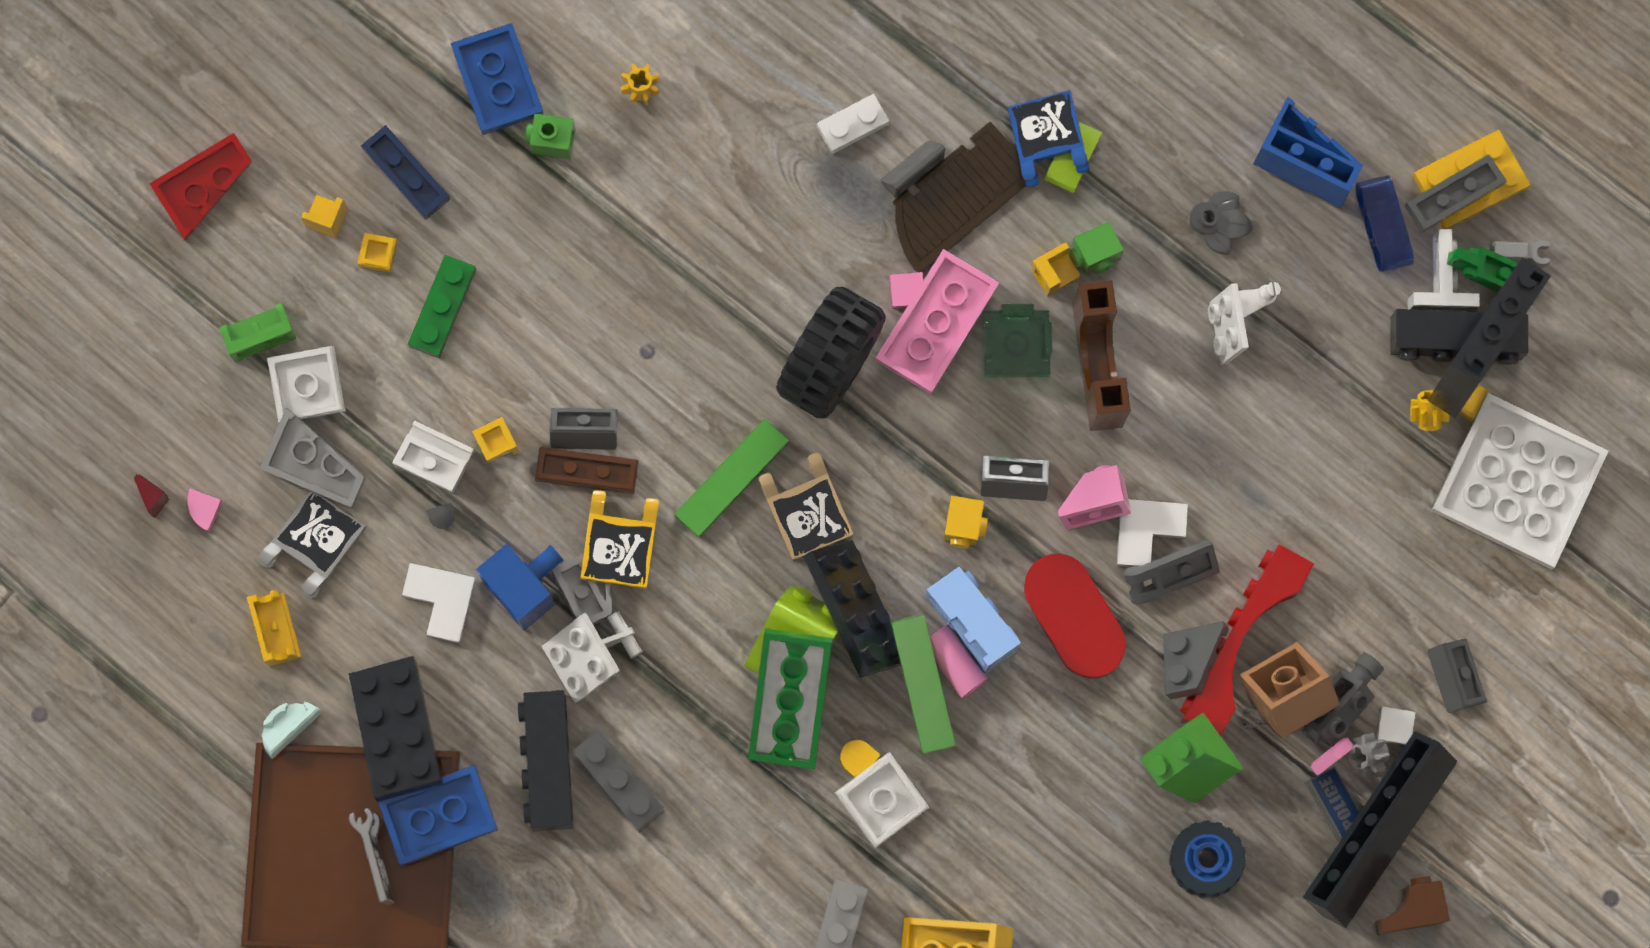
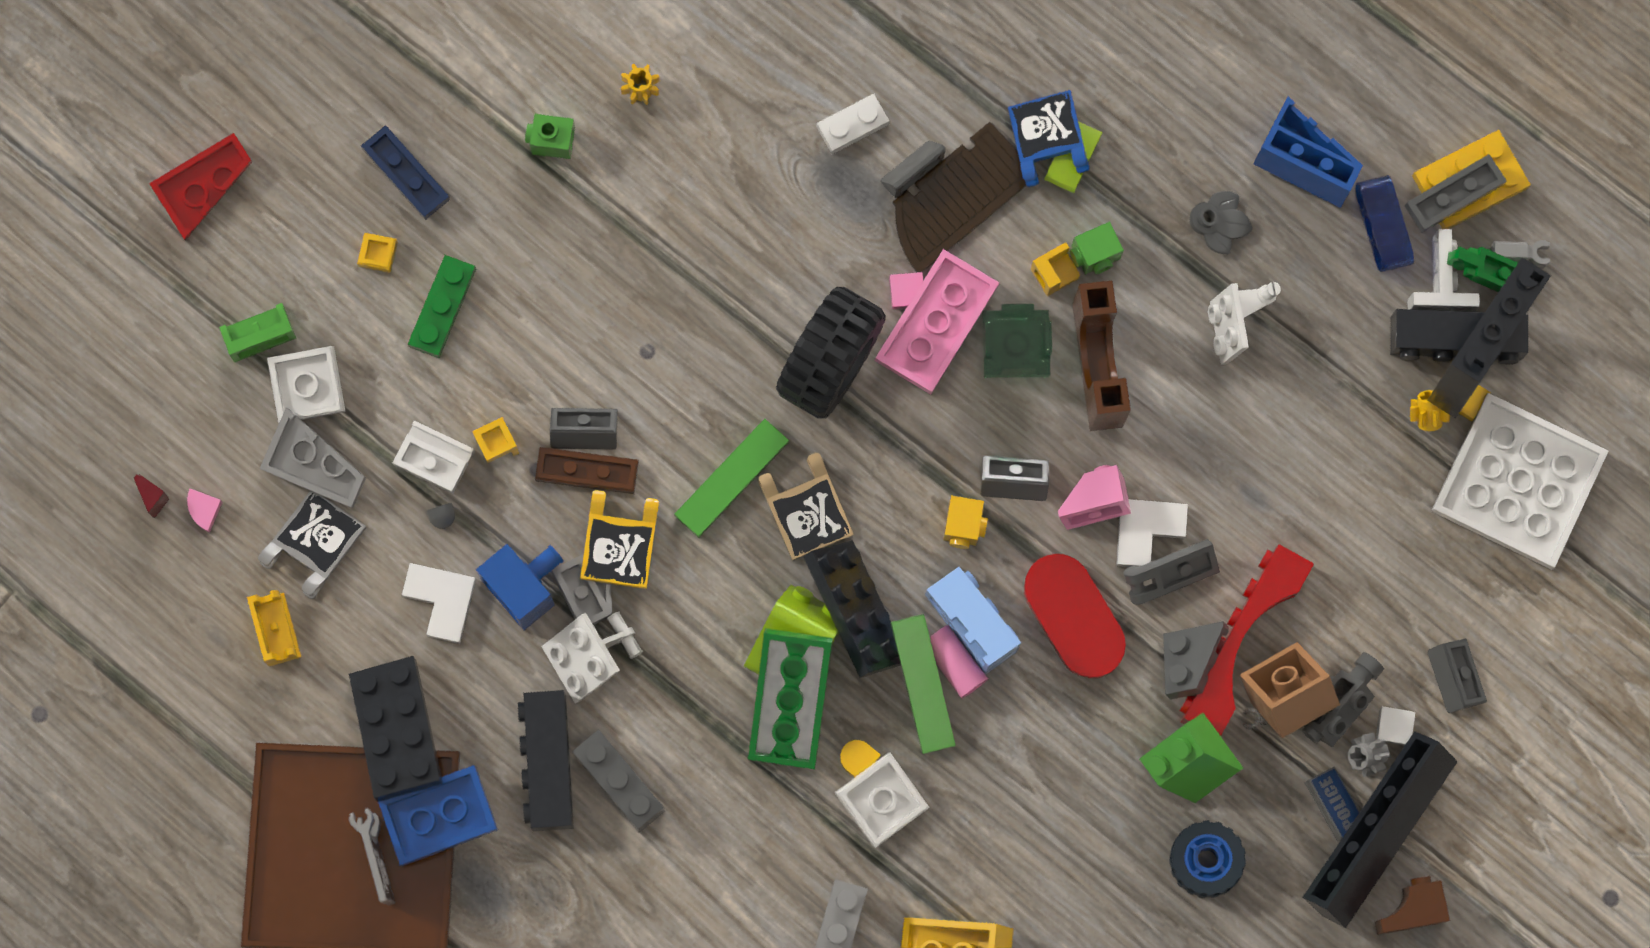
(286, 724): light aqua tile -> none
(325, 216): yellow panel -> none
(497, 78): blue plate -> none
(1331, 756): bright pink tile -> none

